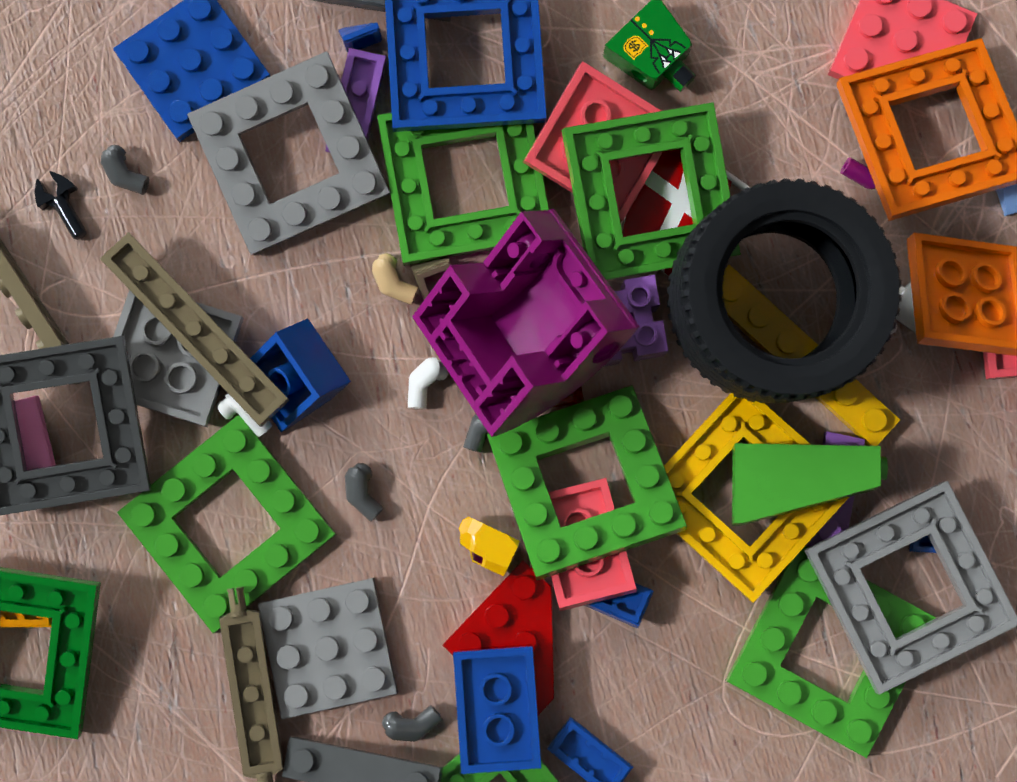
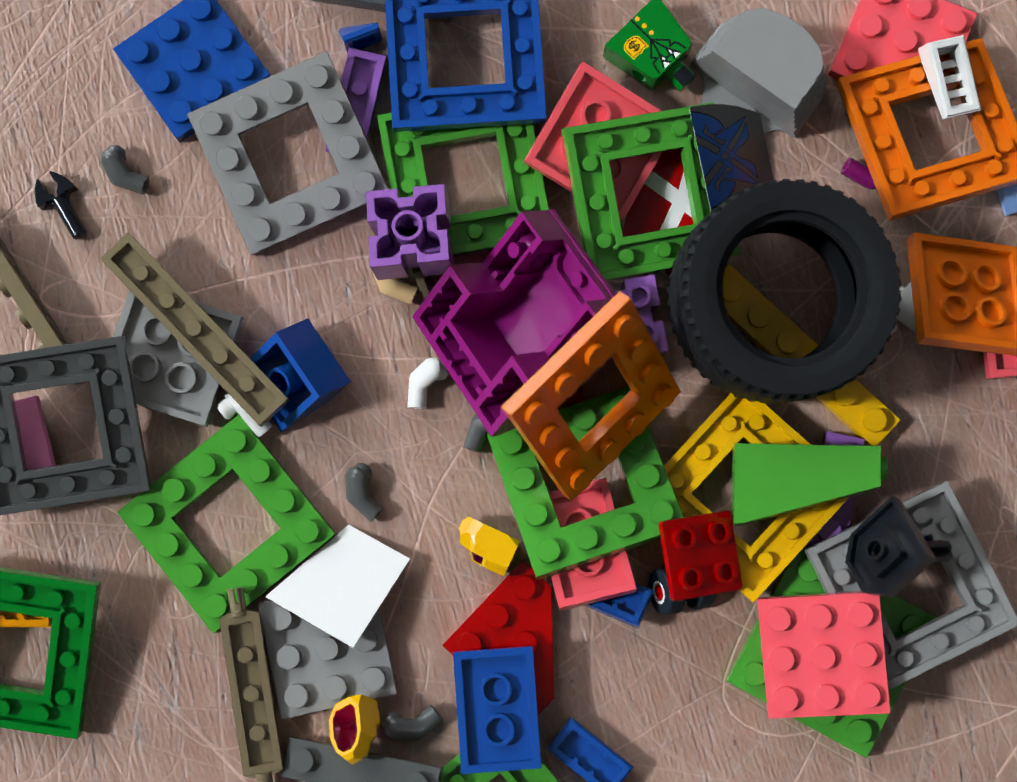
(342, 584): none -> white sticker
(354, 727): none -> yellow rock
(390, 220): none -> medium lavender brick
(533, 408): none -> orange plate
(698, 562): none -> red plate
(730, 150): none -> sticker
(765, 67): none -> light grey piece
(823, 655): none -> coral plate
(891, 551): none -> black piece
(960, 61): none -> white slope

